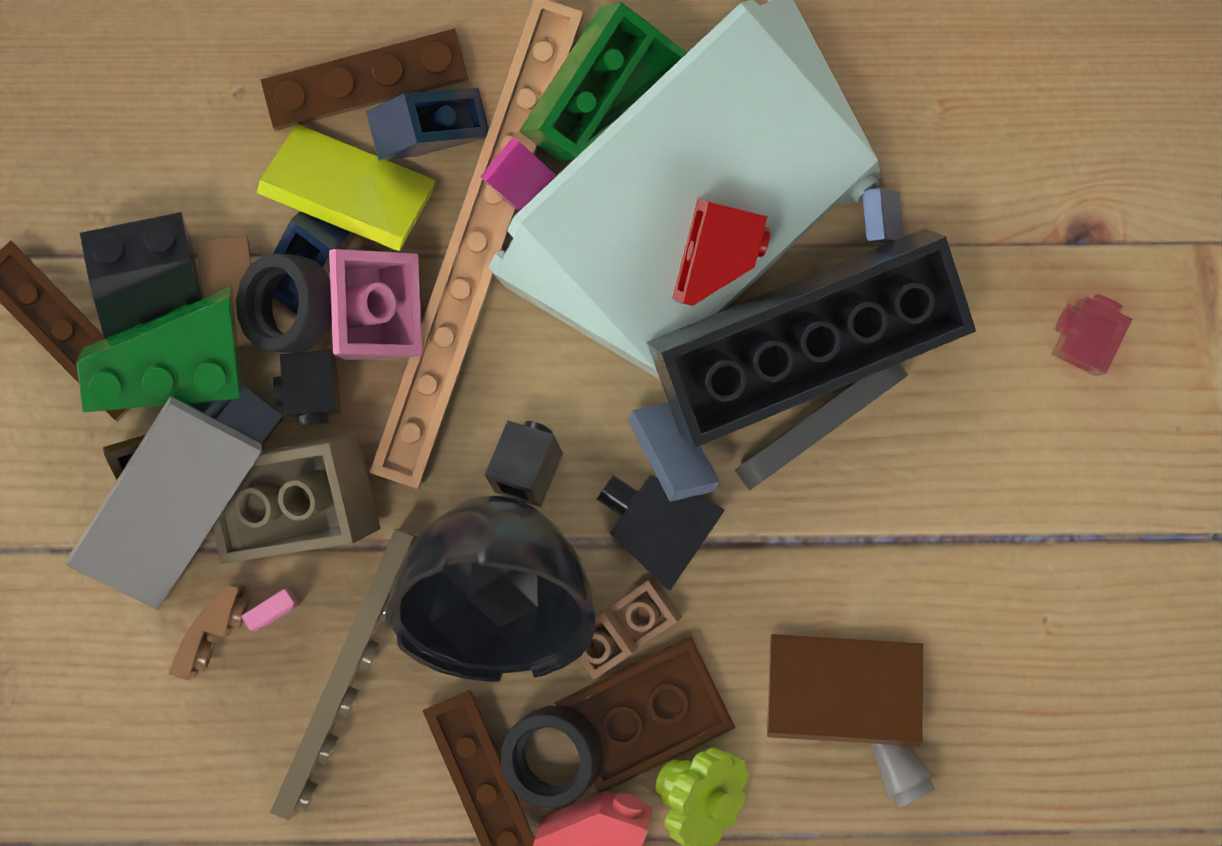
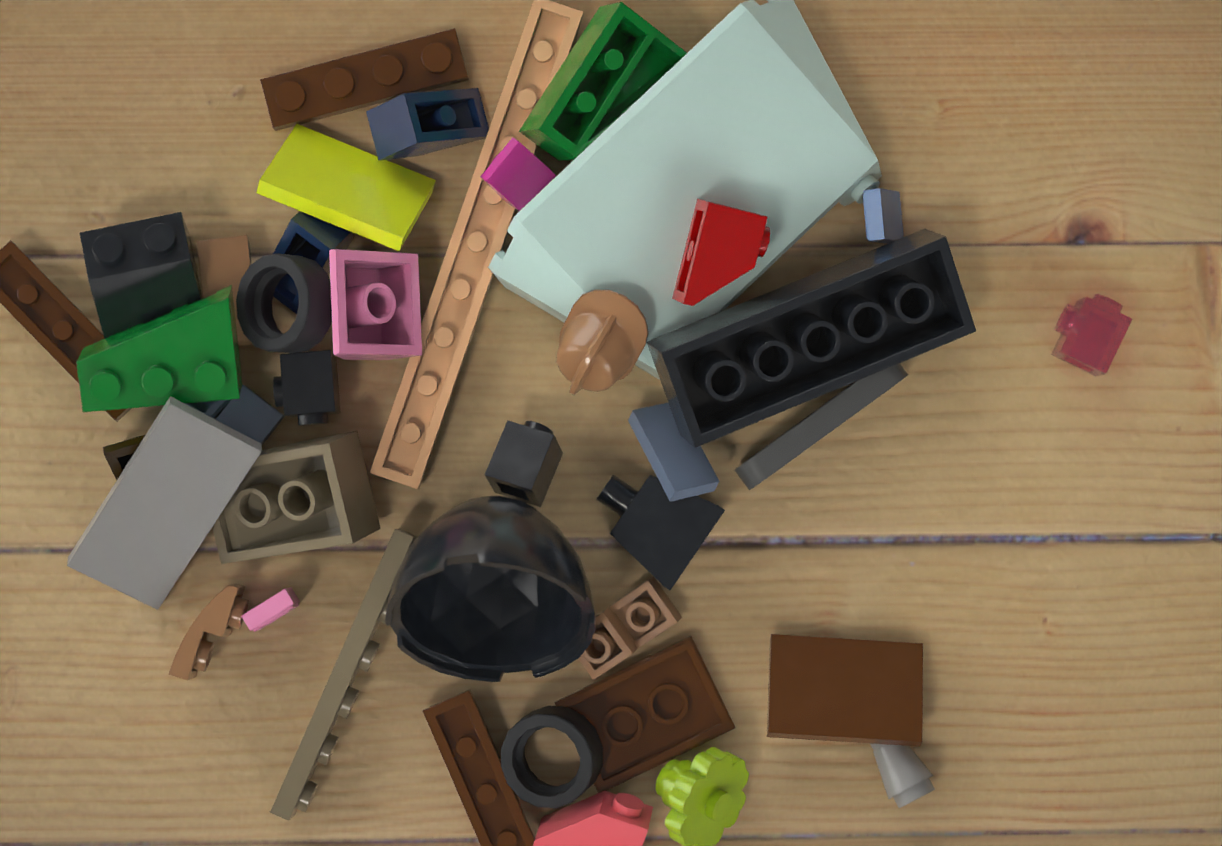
(600, 340): none -> medium nougat piece

